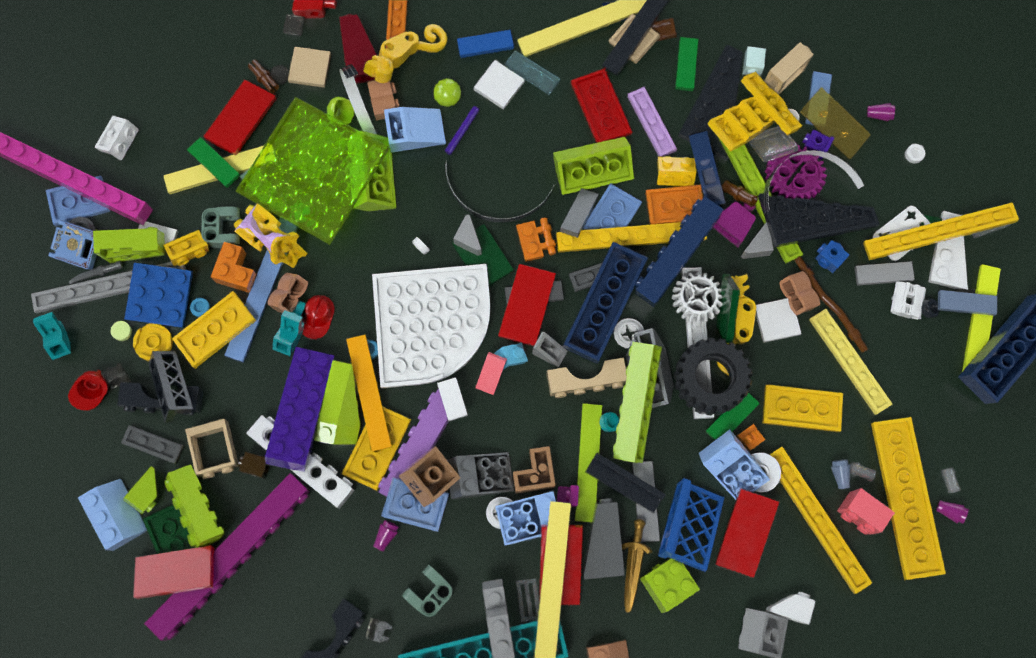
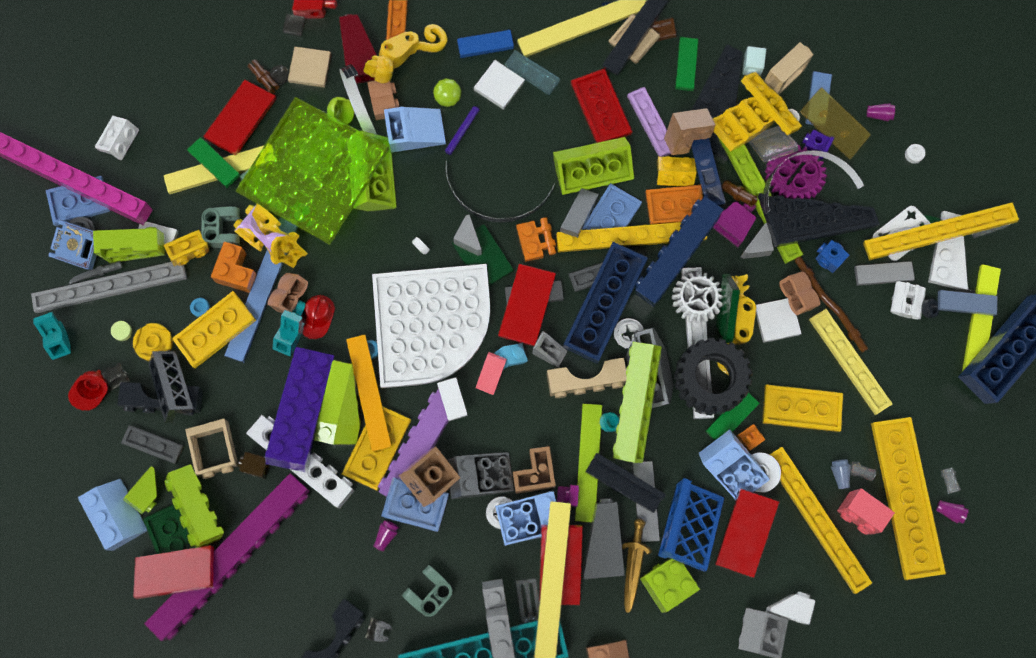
(158, 295): blue plate -> none
(686, 127): none -> medium nougat brick

